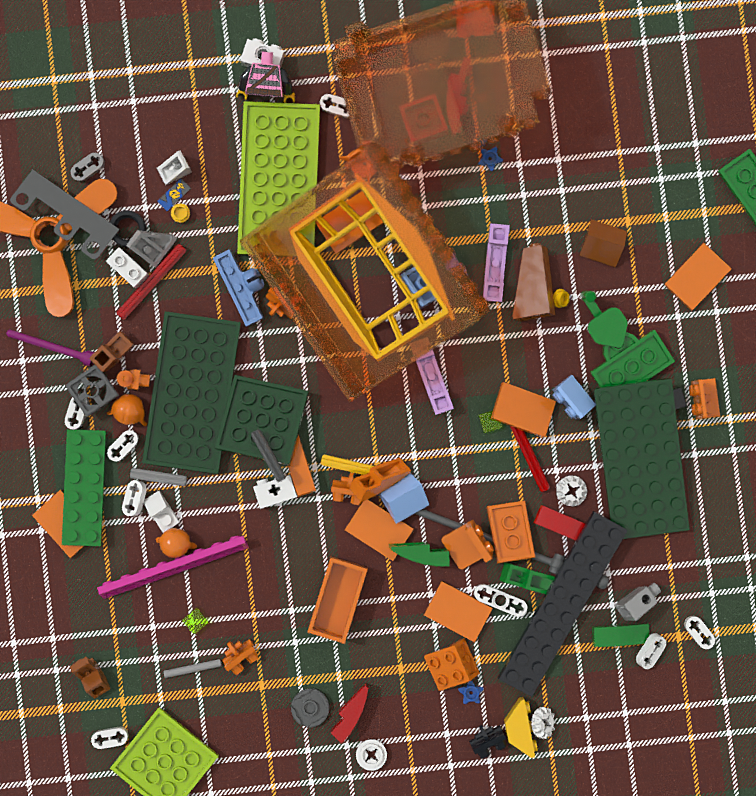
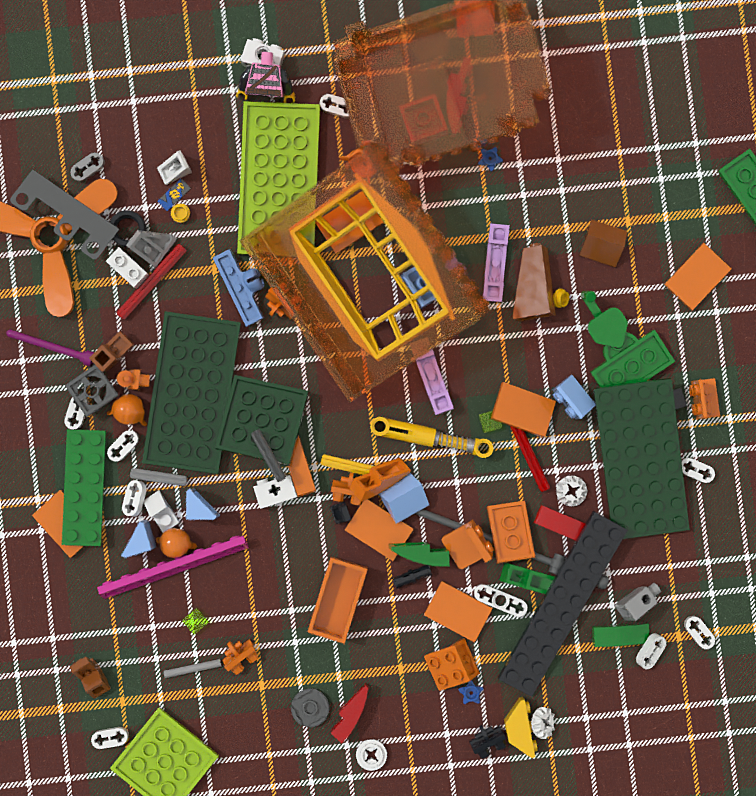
(141, 540): none -> light blue slope
(198, 507): none -> light blue slope
(340, 512): none -> black tile
(412, 576): none -> black pin
(429, 436): none -> yellow piece
(698, 466): none -> white beam

